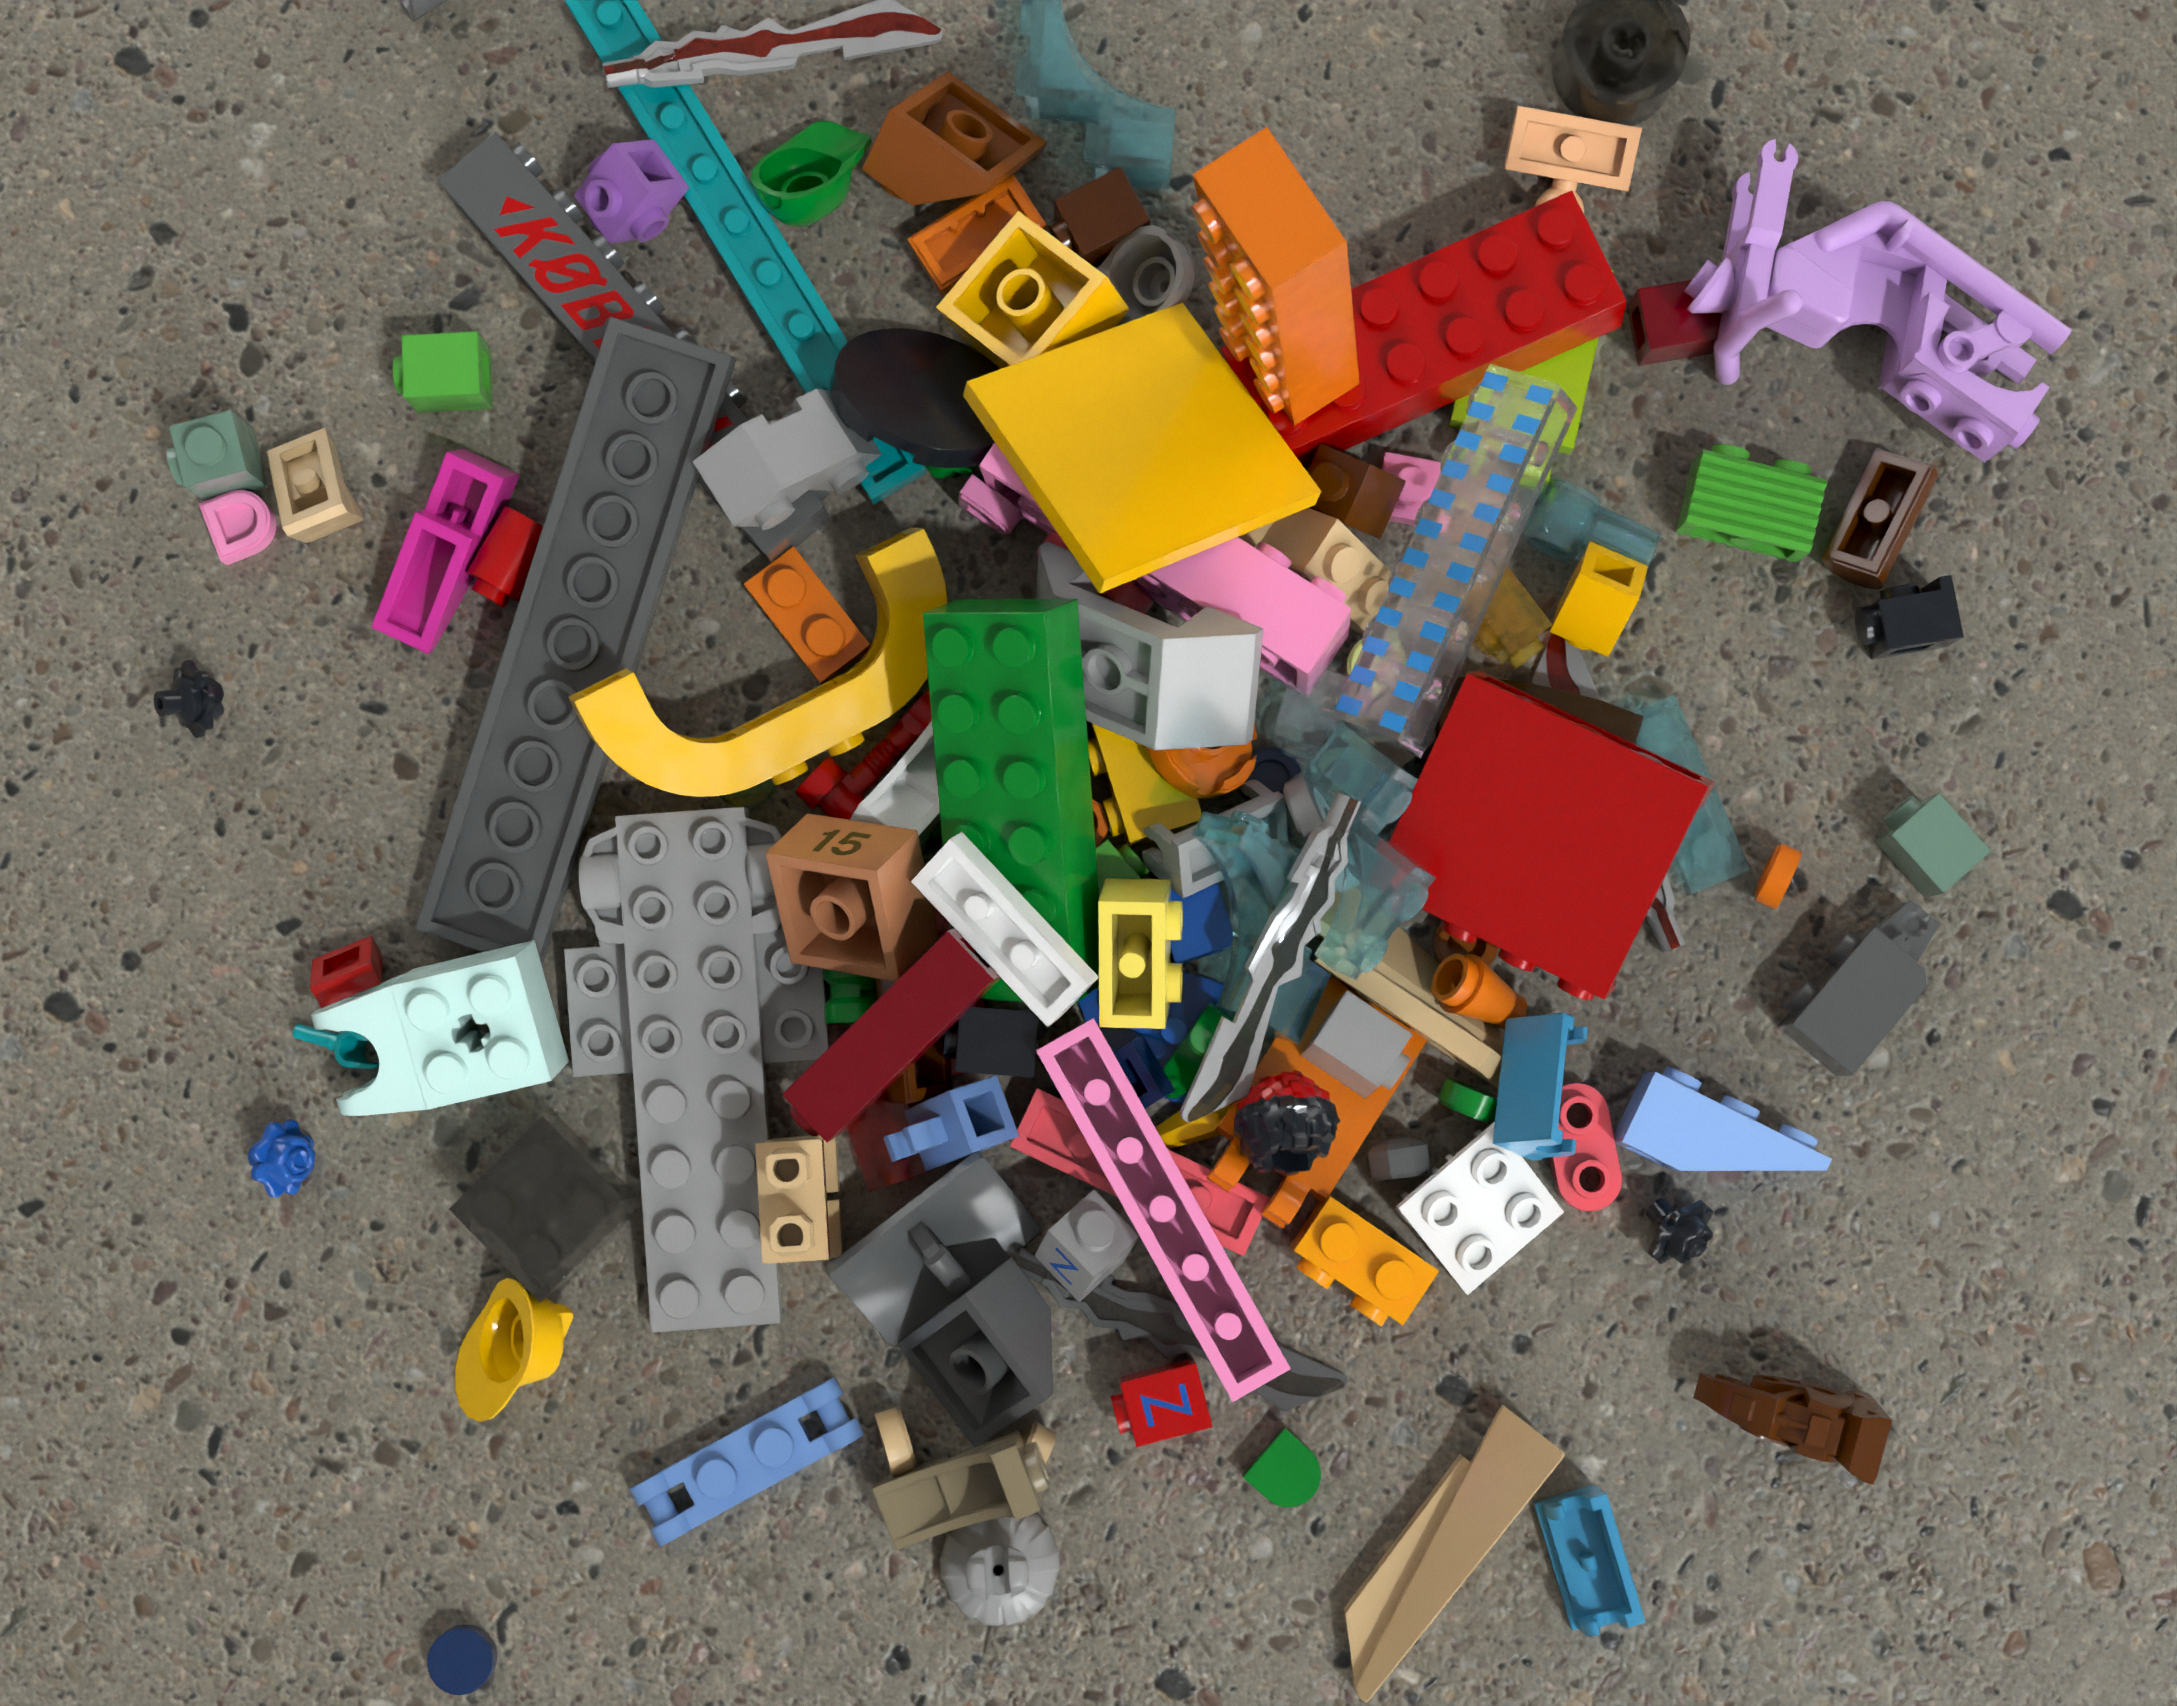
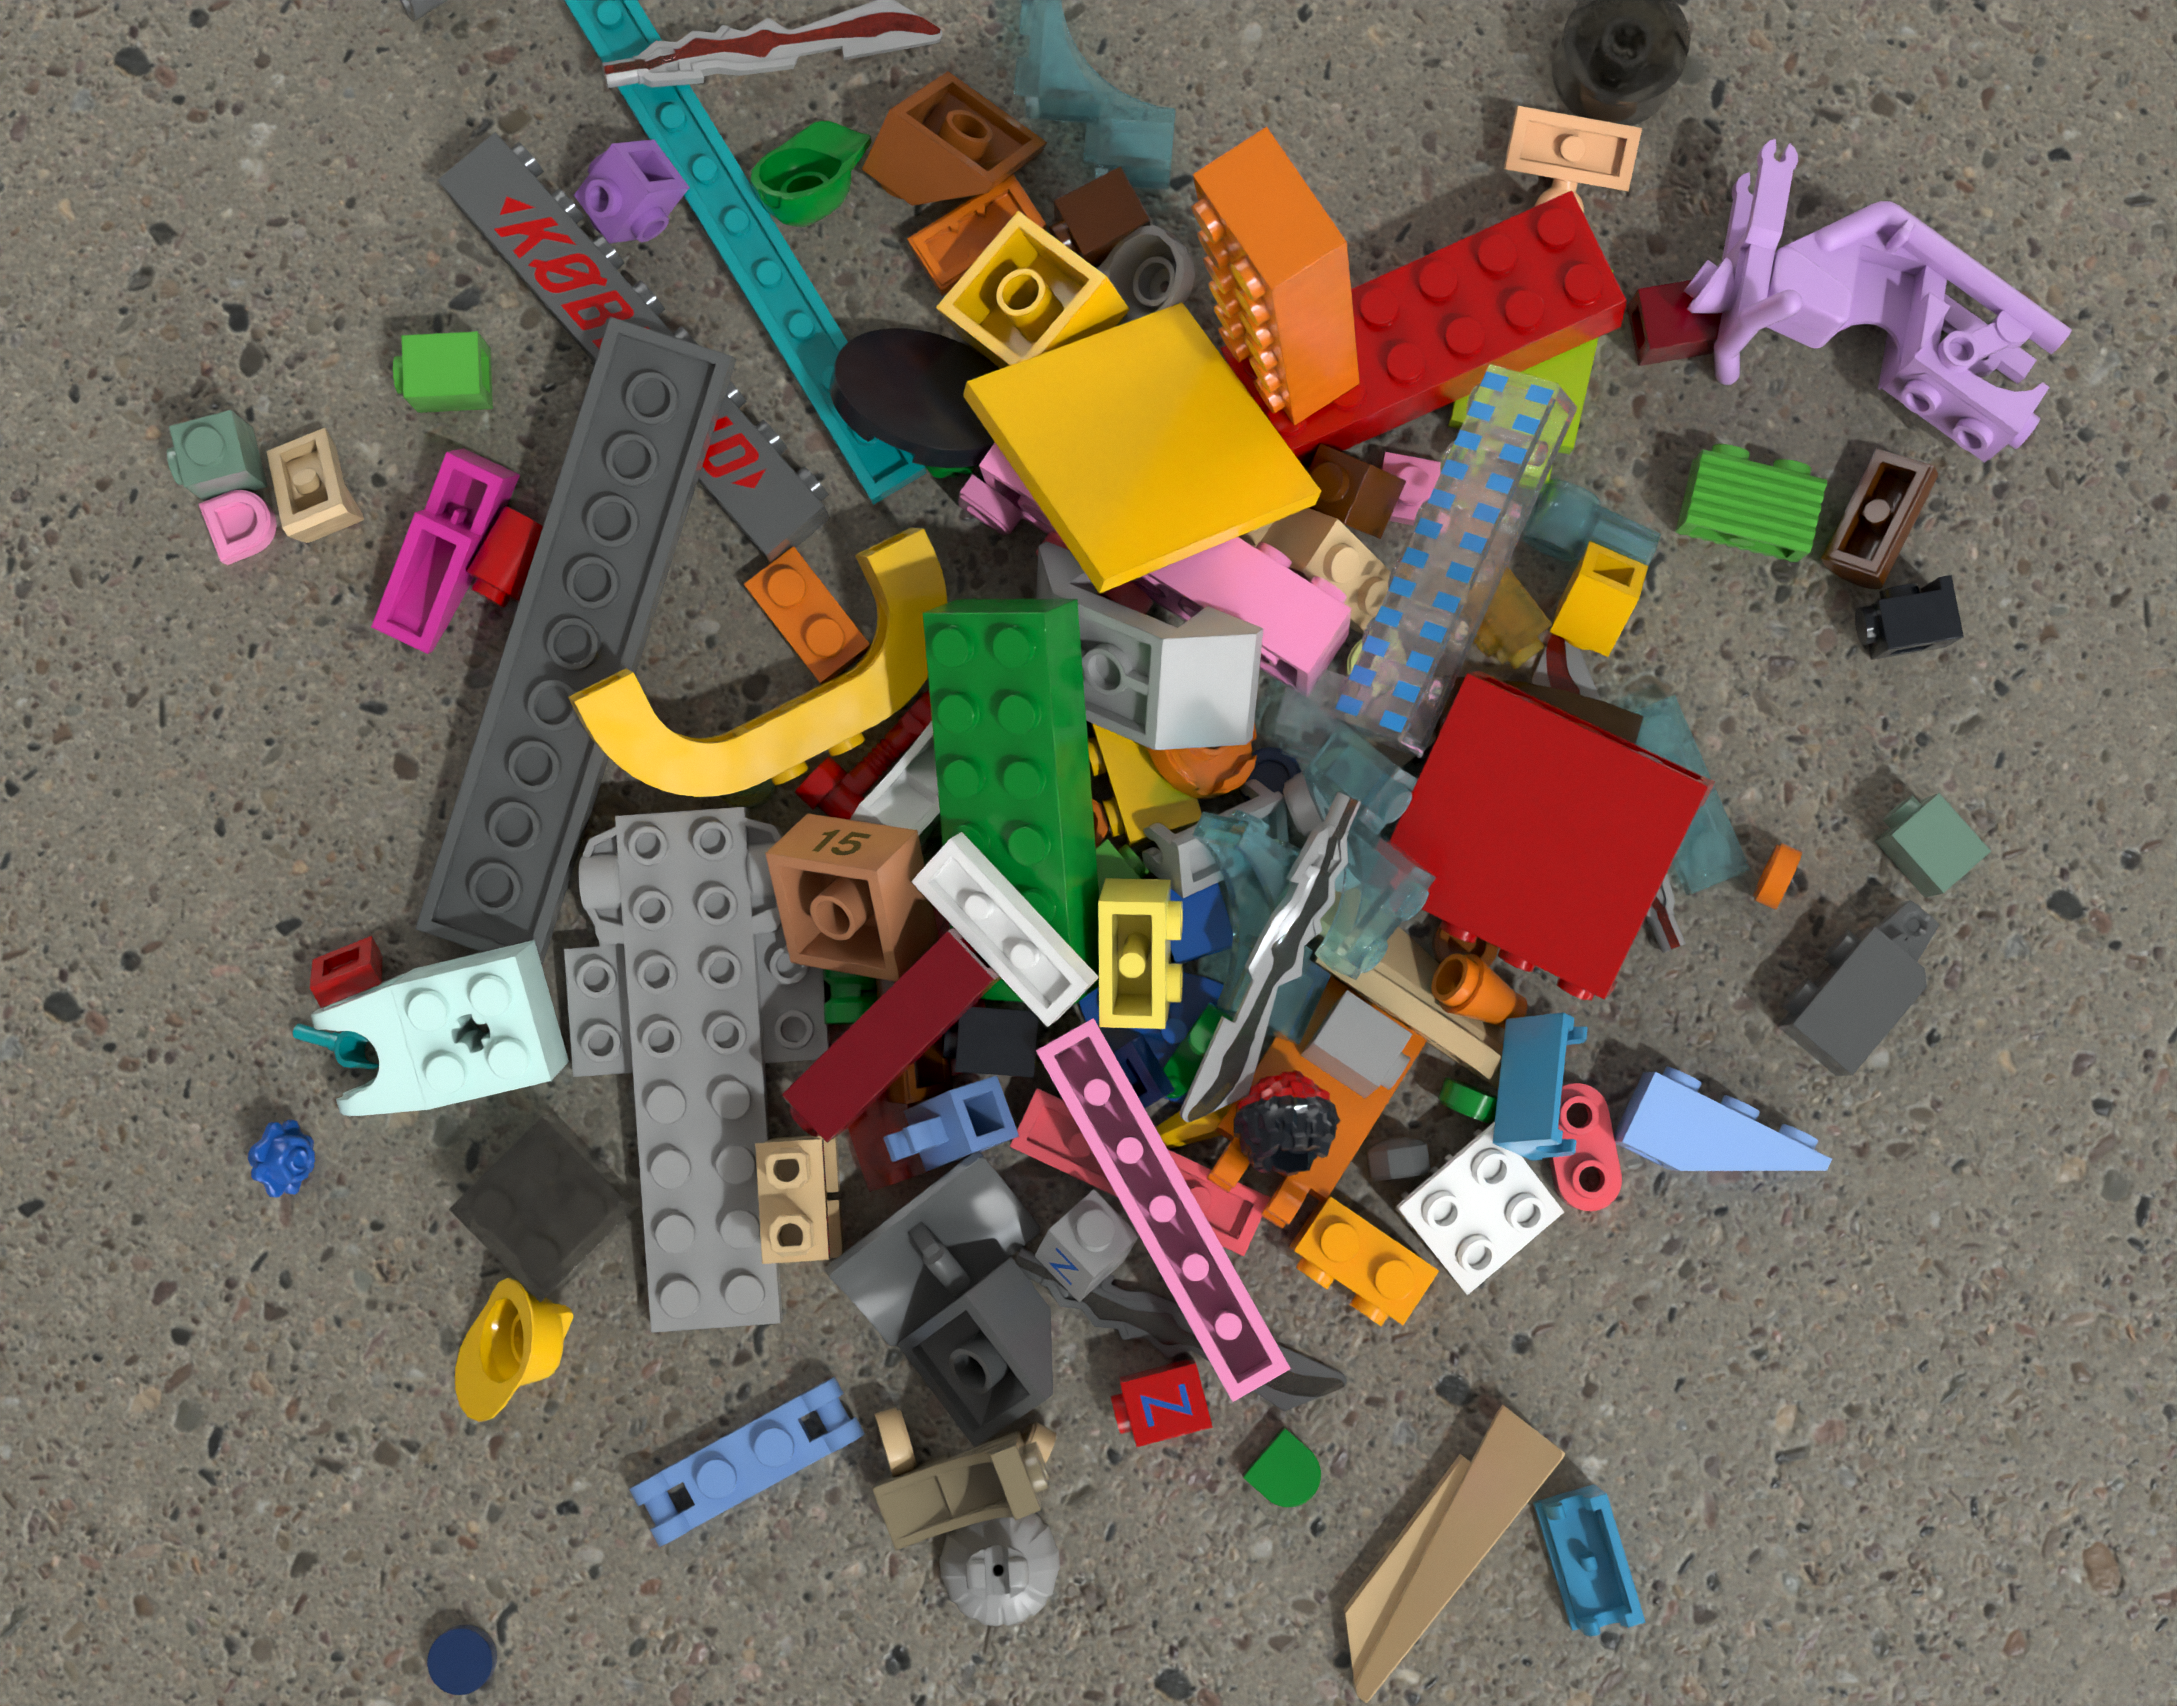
(192, 698): black plant -> none
(773, 463): light grey brick -> none
(1679, 1231): black plant -> none
(1805, 1418): reddish brown piece -> none

